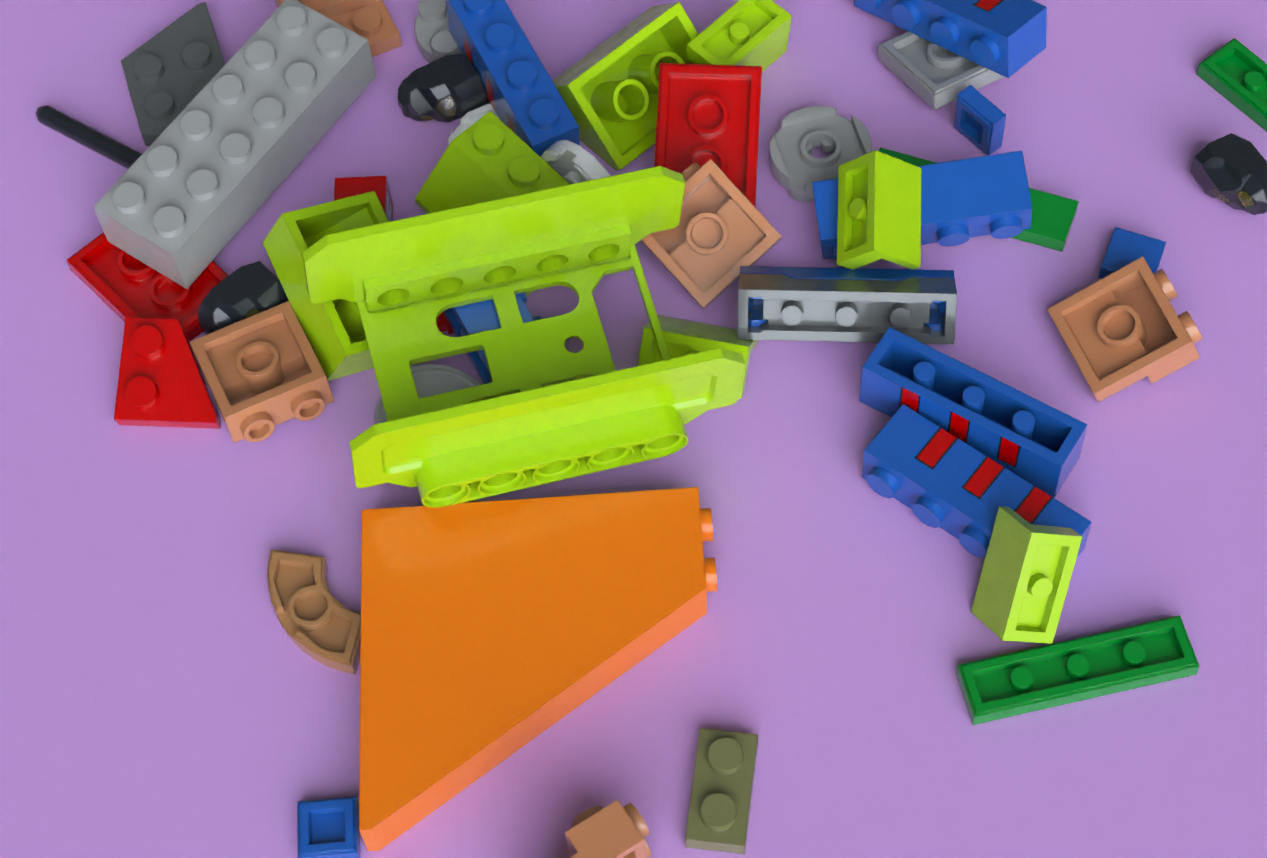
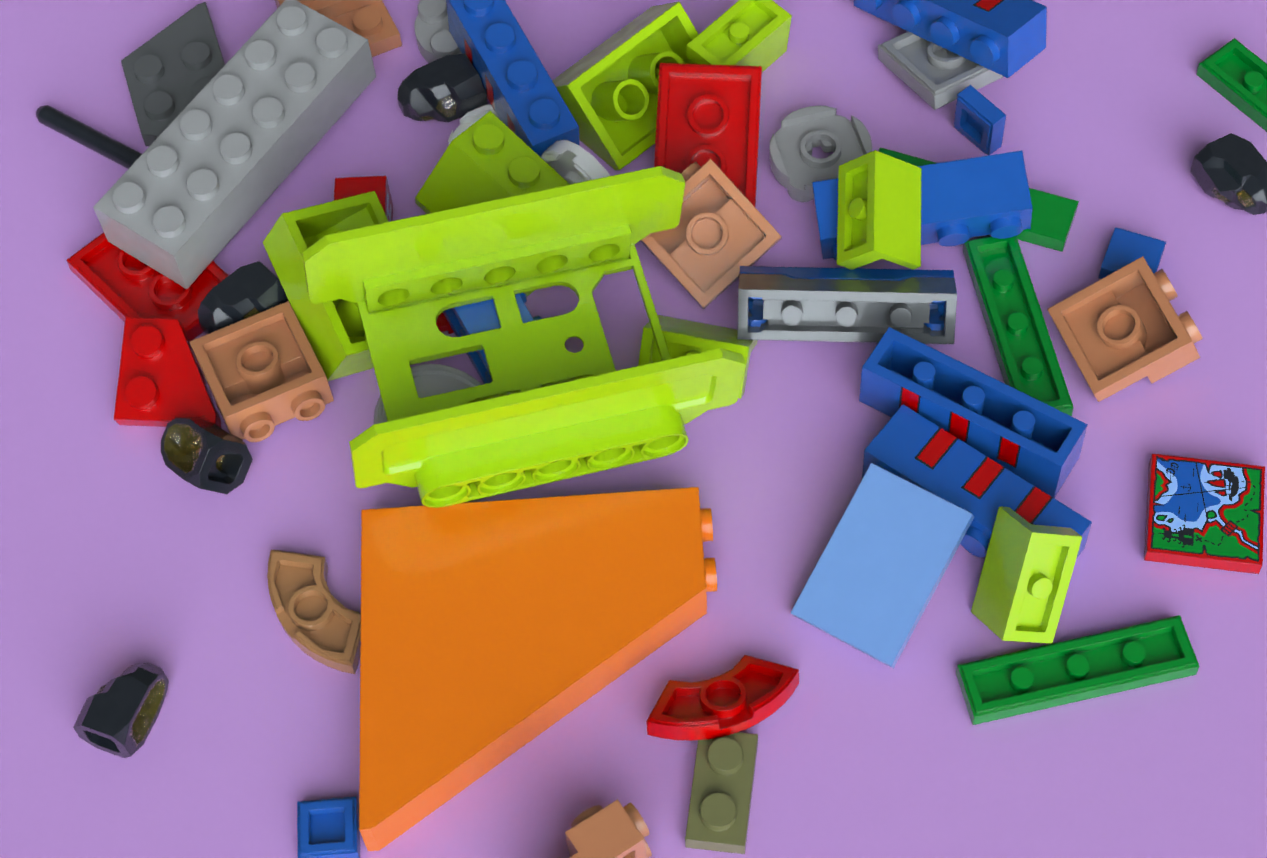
(123, 710): none -> black rock
(205, 454): none -> black rock
(722, 703): none -> red tile
(882, 565): none -> medium blue tile
(1016, 320): none -> green tile
(1205, 513): none -> tile

